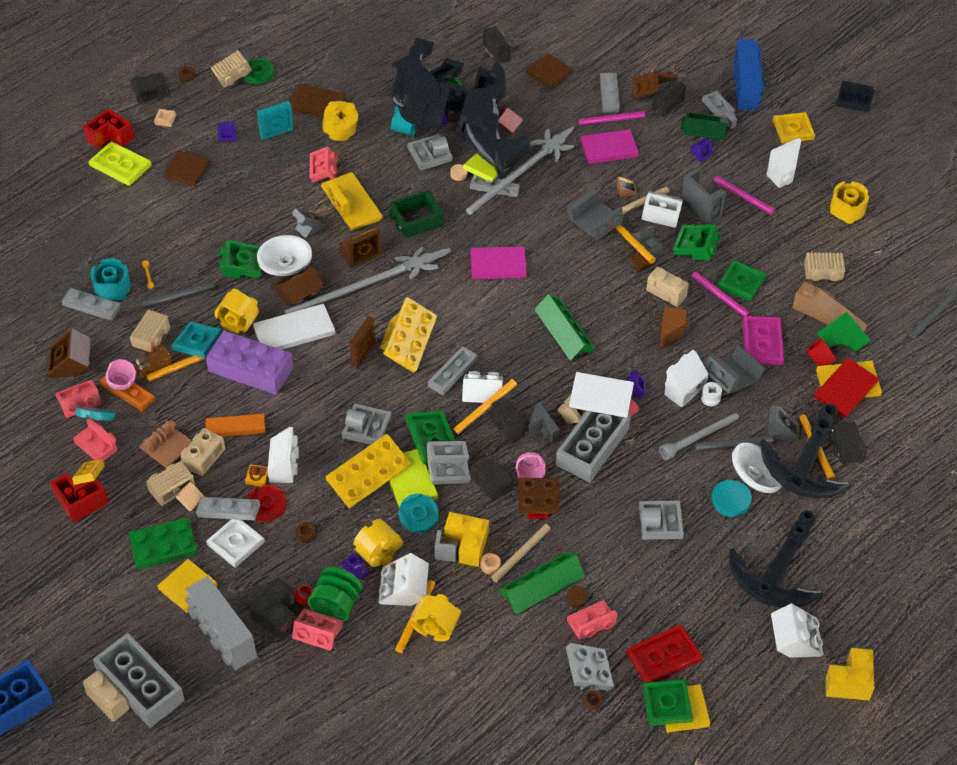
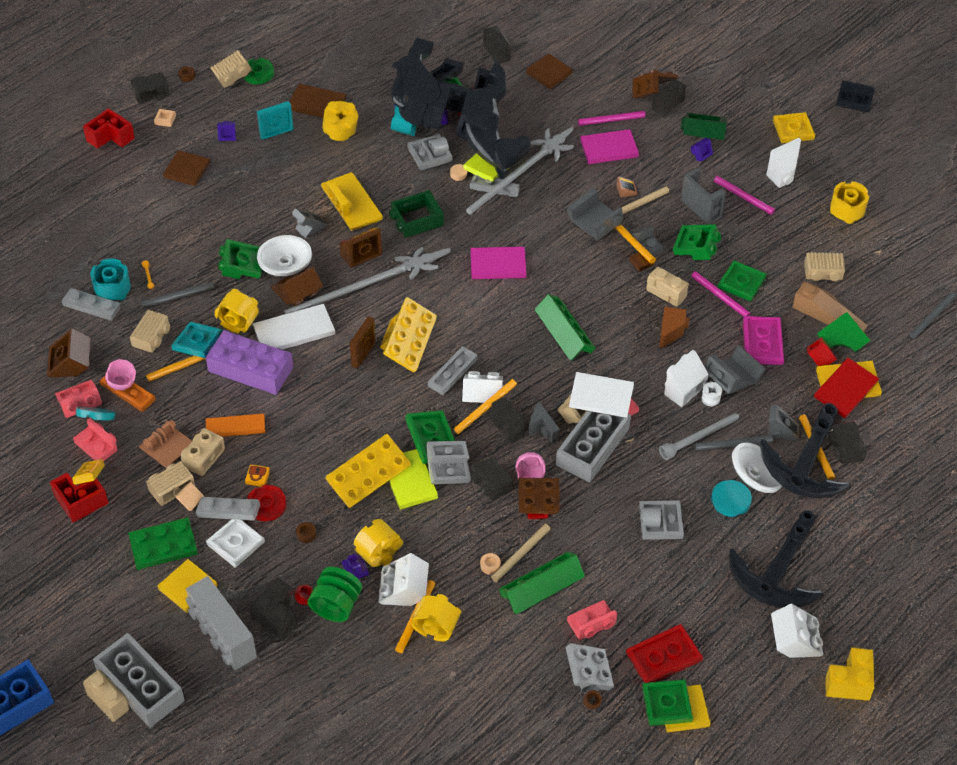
(120, 163): neon yellow tile -> none
(153, 361): clear orange leg -> none
(283, 457): white slope -> none
(316, 629): coral bracket -> none
(323, 164): coral bracket -> none
(365, 424): light grey plate -> none
(418, 513): teal tile -> none
(445, 548): light grey panel -> none
(471, 536): yellow brick -> none
(509, 119): panel -> none
(576, 597): reddish brown tile -> none
(609, 92): light grey plate -> none
(639, 383): dark purple tile -> none
(662, 209): white slope -> none
(720, 107): light grey hinge -> none
(748, 74): blue brick -> none

